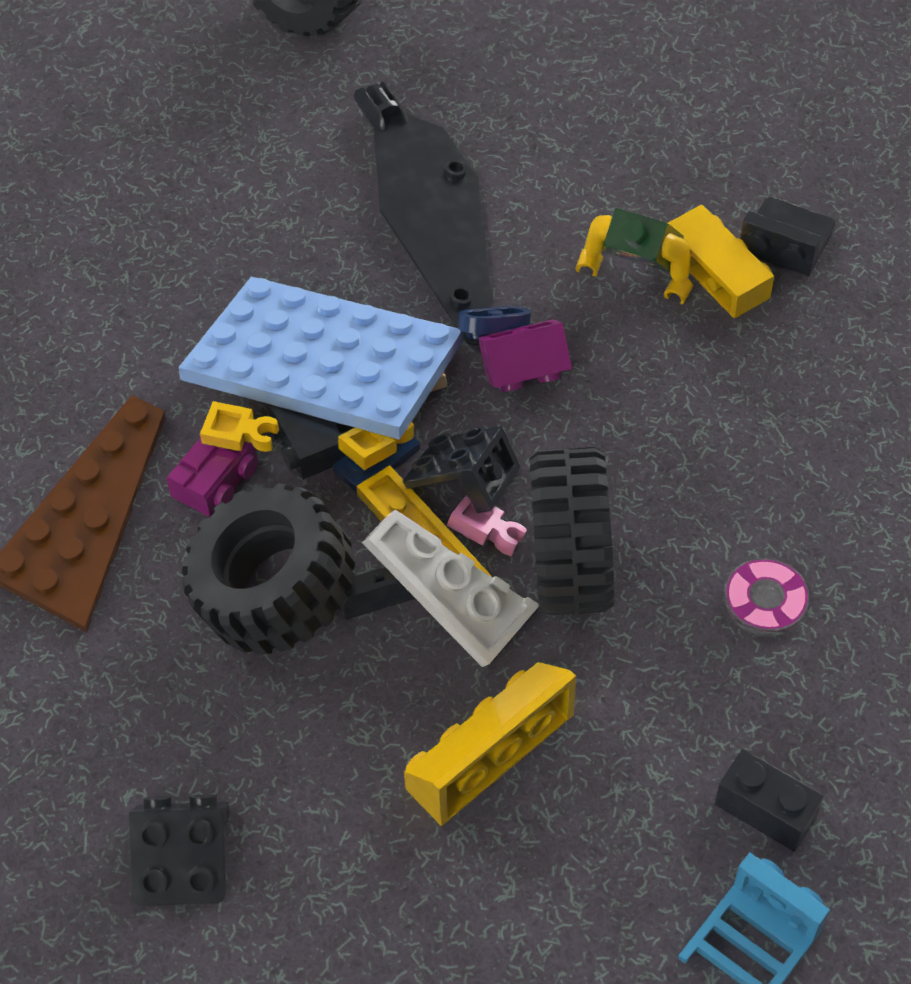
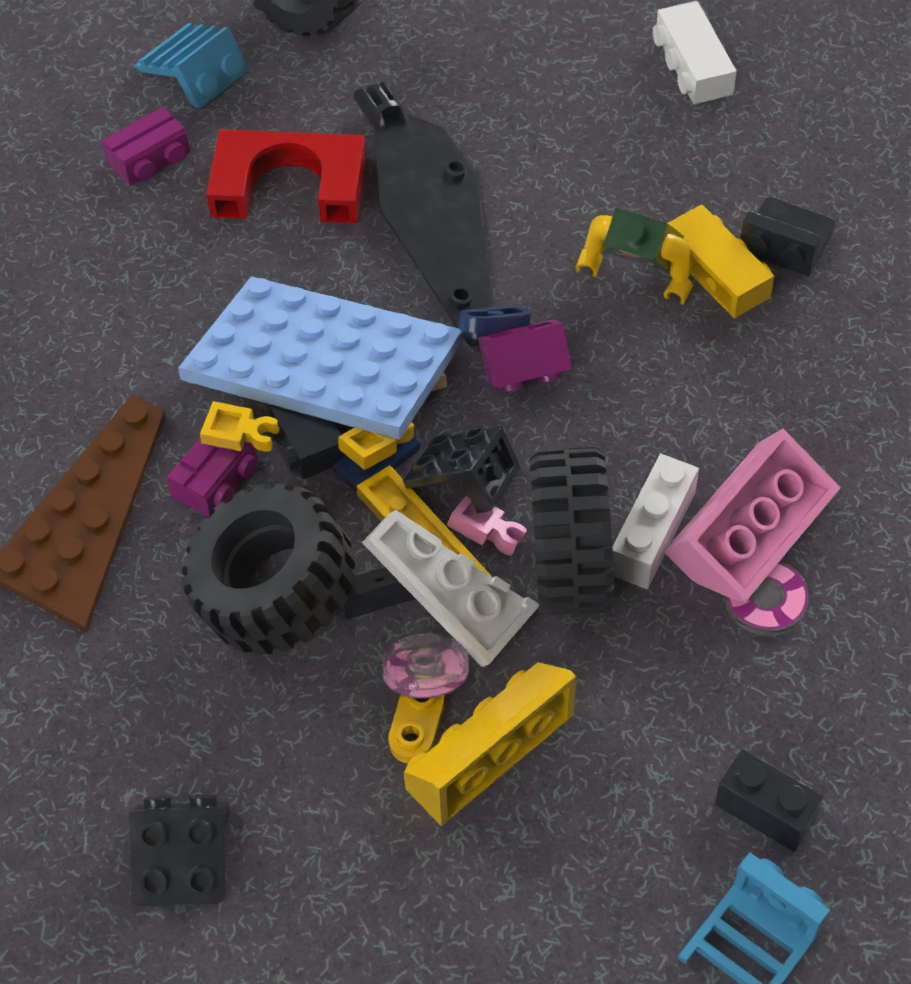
(146, 146): none -> magenta brick
(200, 59): none -> dark azure plate
(247, 155): none -> red arch
(418, 719): none -> yellow plate
(425, 666): none -> clear tile
(654, 520): none -> white brick
(694, 52): none -> white brick
(753, 518): none -> bright pink slope

